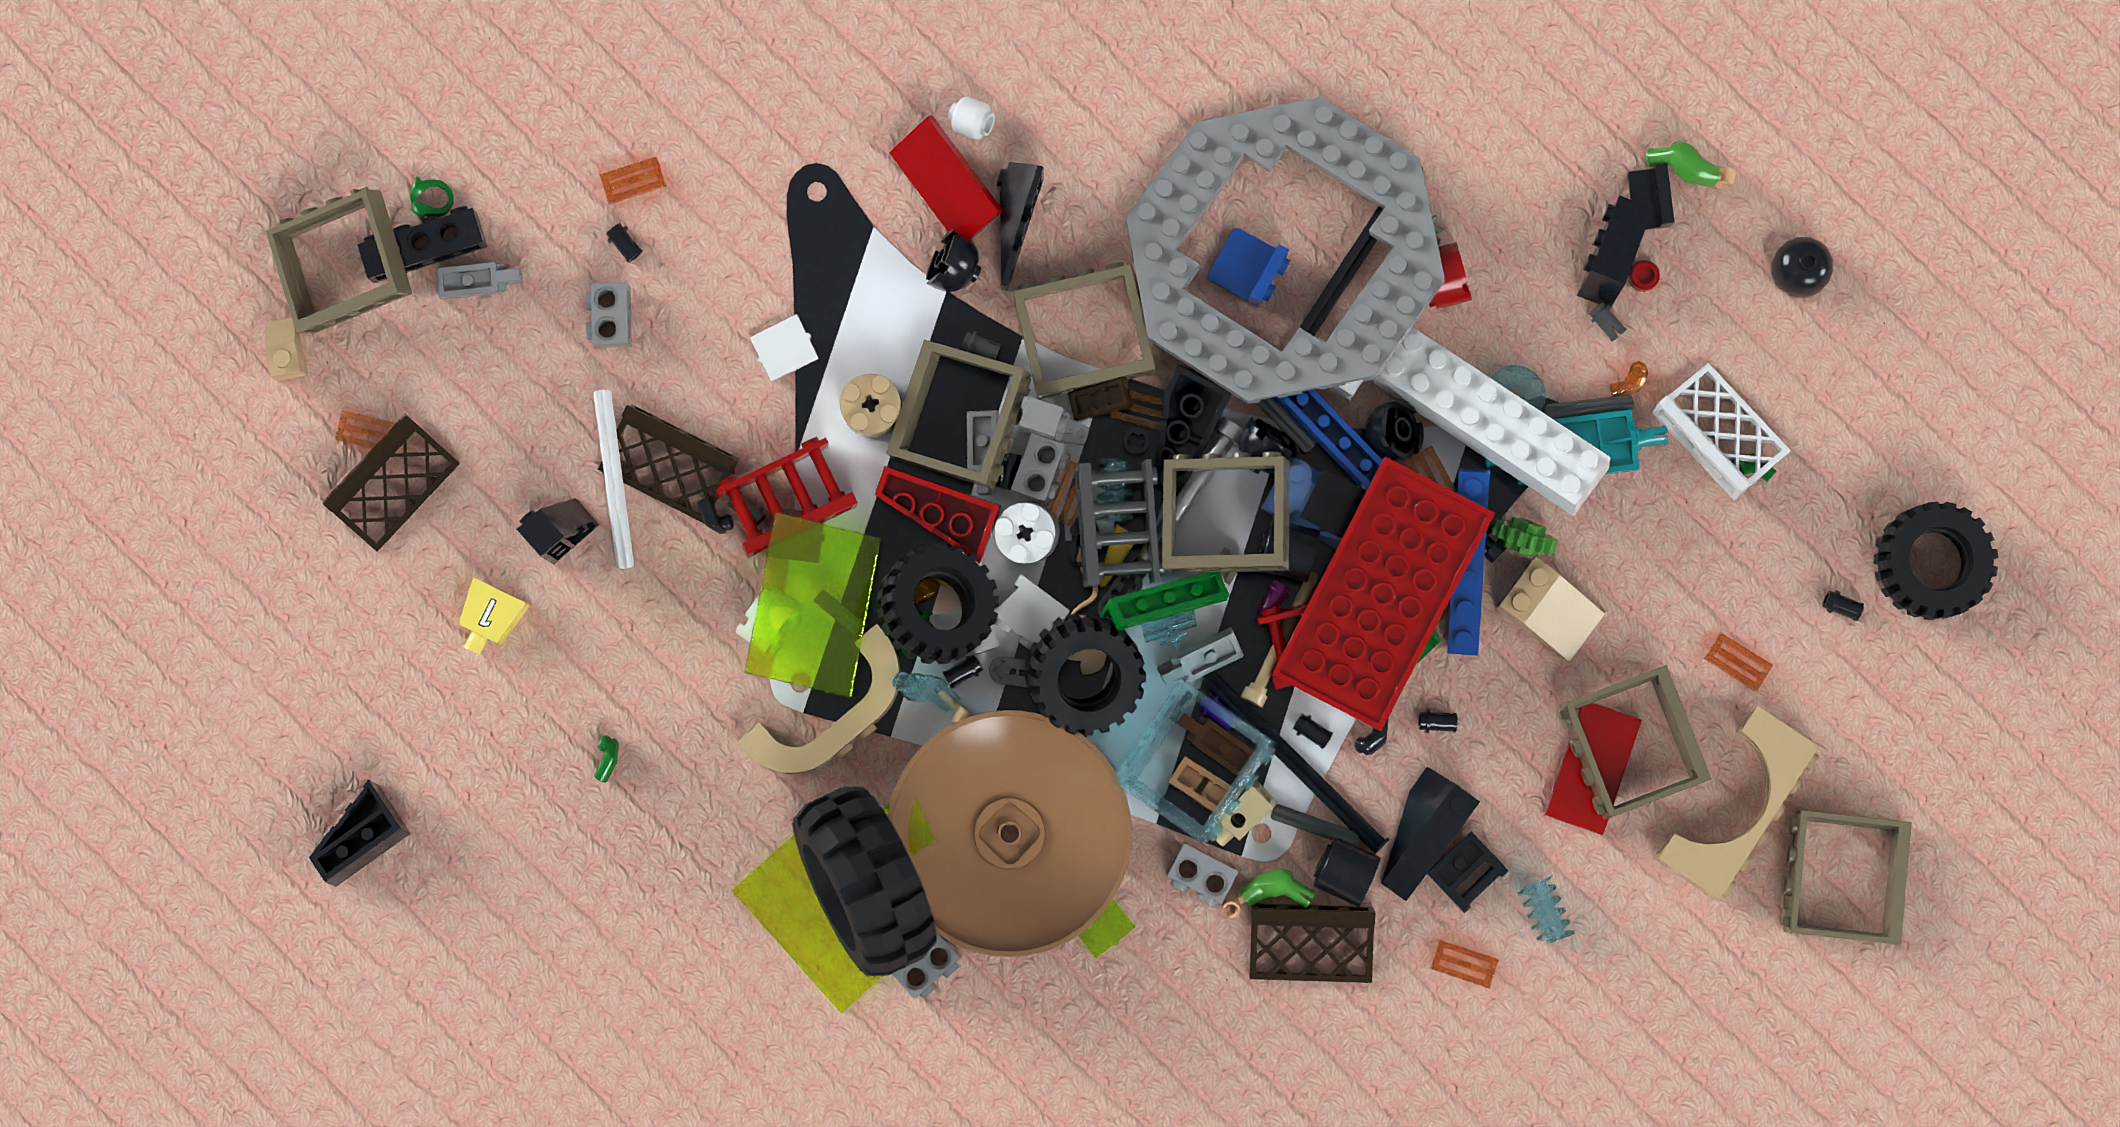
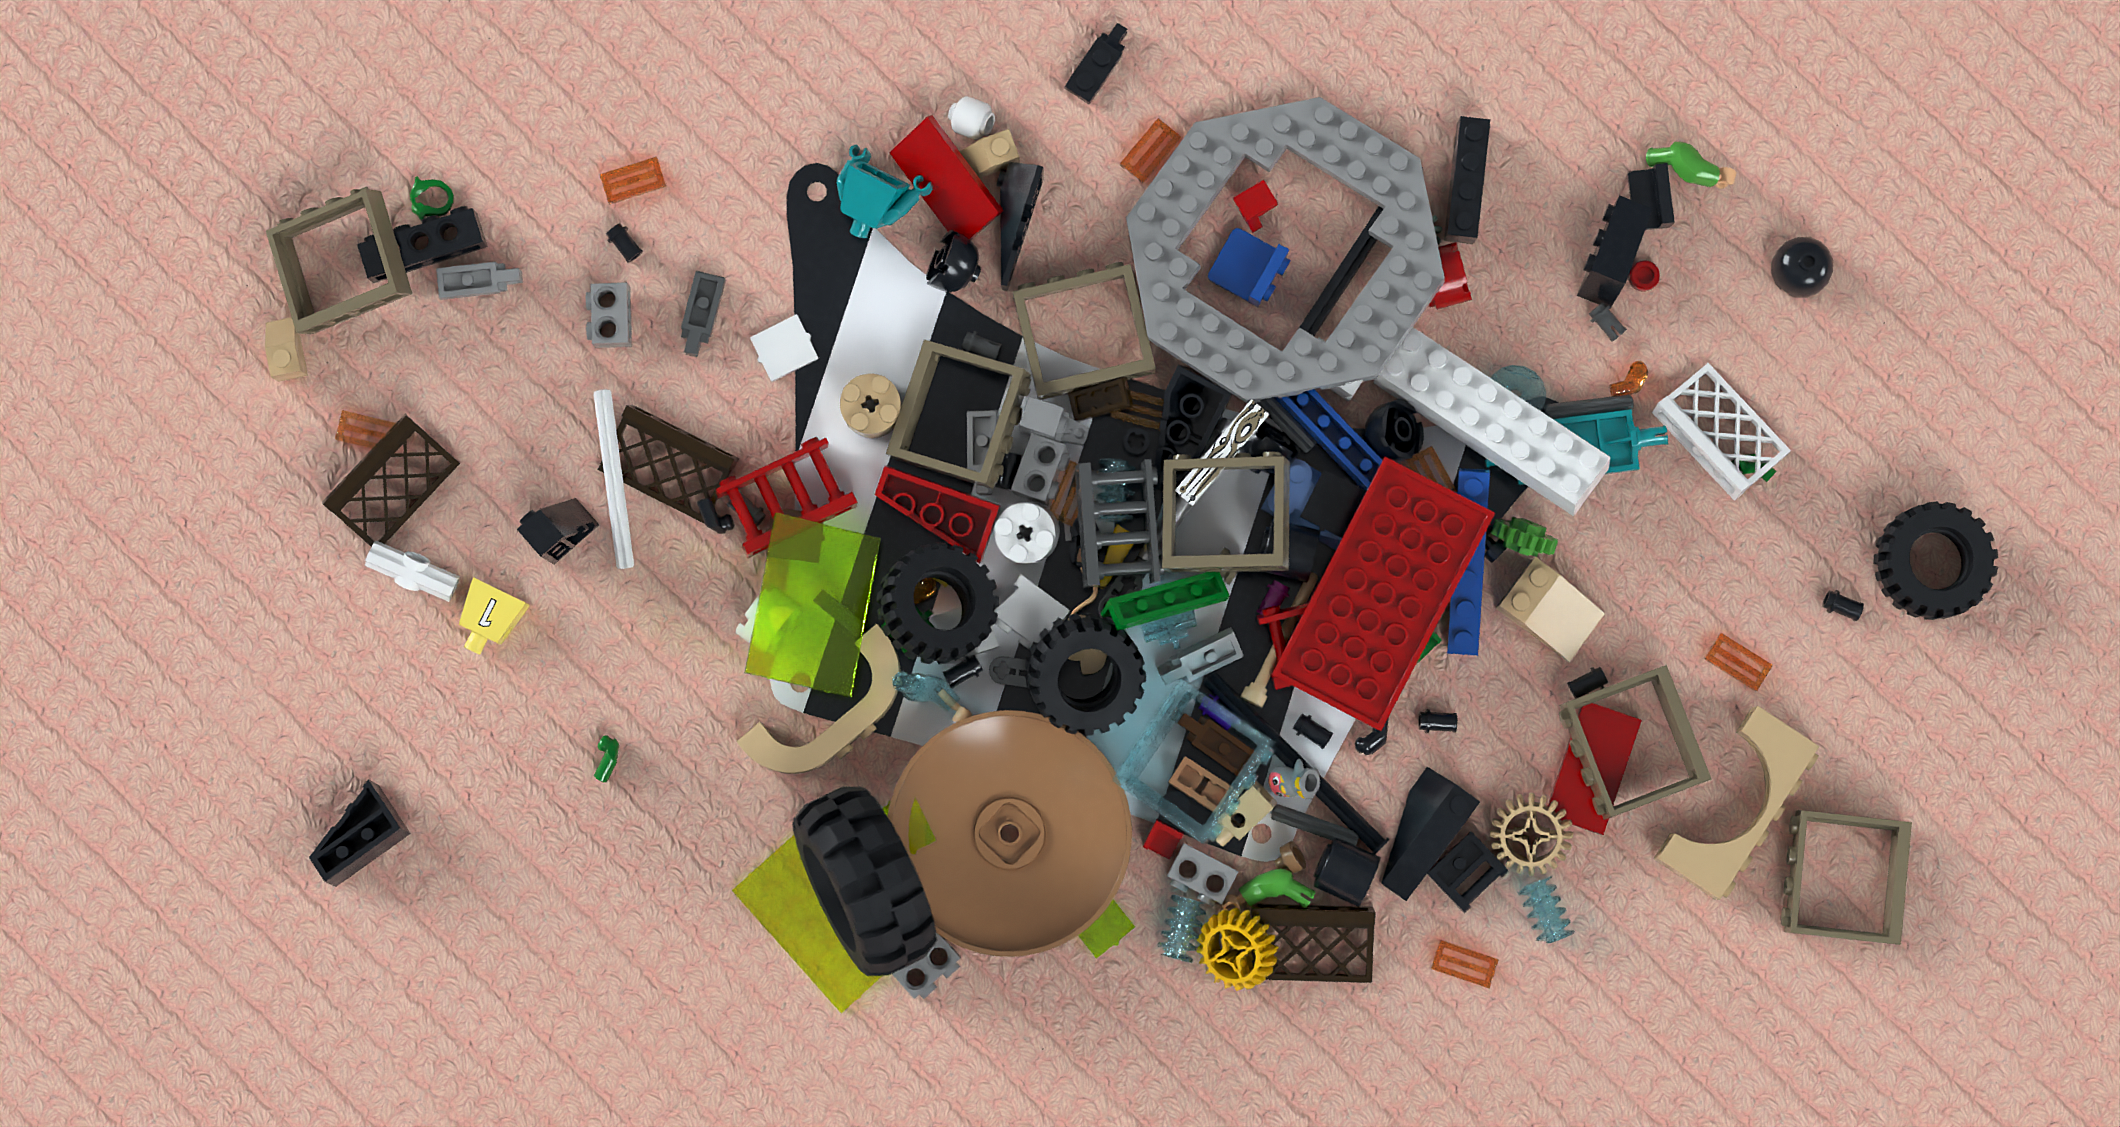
(412, 571): none -> white piece
(701, 310): none -> dark grey hinge
(874, 195): none -> teal torso
(991, 153): none -> tan slope
(1097, 65): none -> black hinge
(1134, 170): none -> clear orange tile
(1163, 839): none -> red panel
(1181, 928): none -> clear light blue piece
(1225, 447): none -> sticker
(1241, 933): none -> yellow gear
(1254, 203): none -> red panel
(1291, 858): none -> medium nougat tile
(1293, 782): none -> light grey animal
(1467, 180): none -> black brick
(1517, 834): none -> tan gear
(1588, 682): none -> black pin

